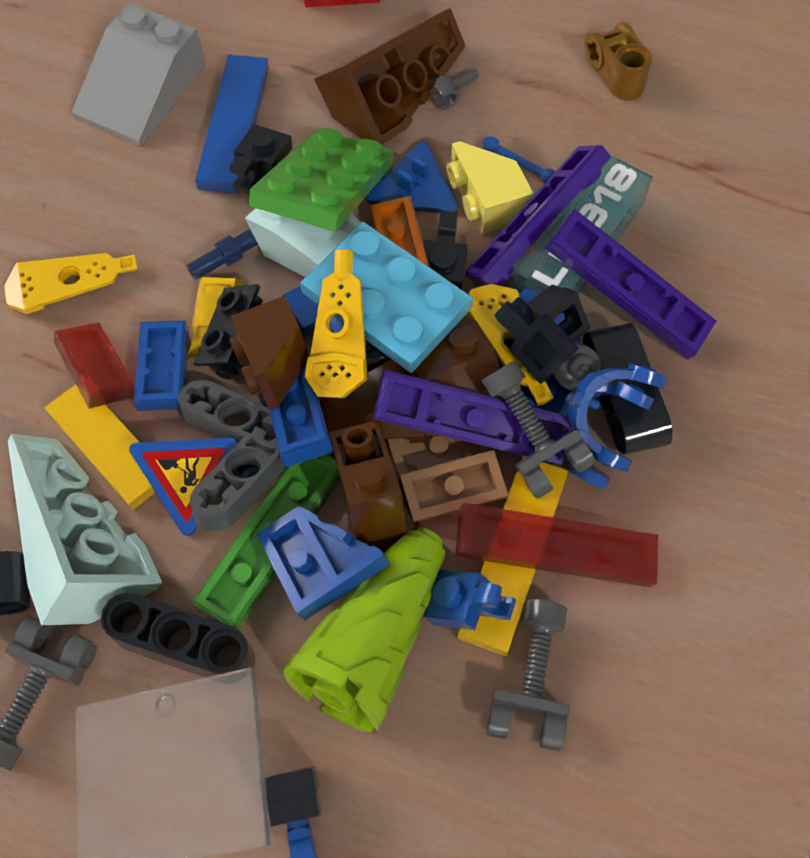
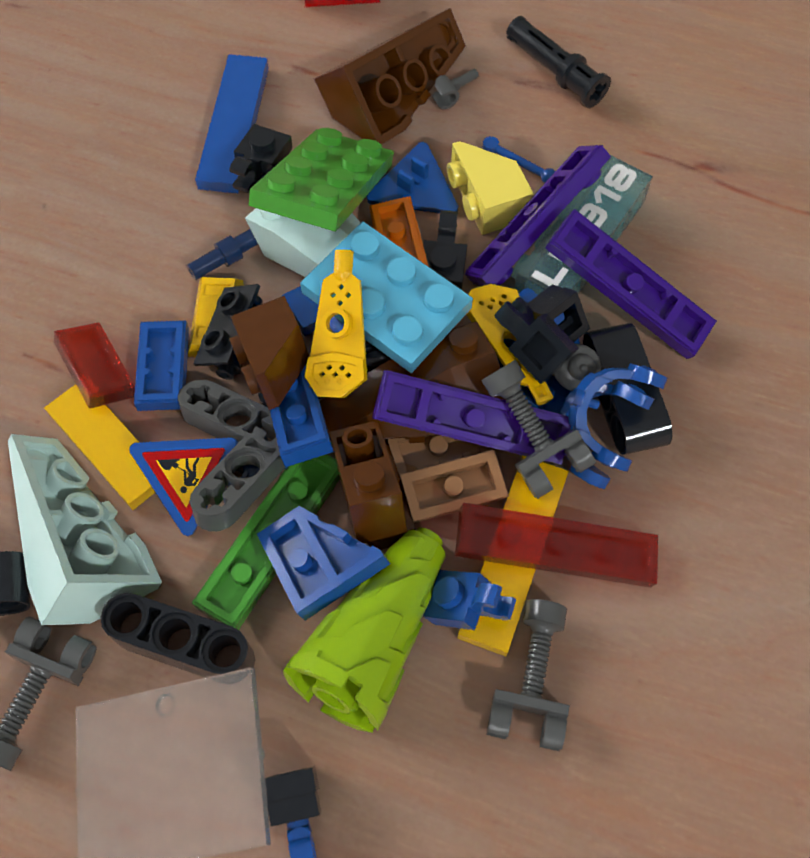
(42, 281): yellow piece -> none
(138, 73): light grey slope -> none
(570, 69): none -> black pin
(619, 60): pearl gold piece -> none

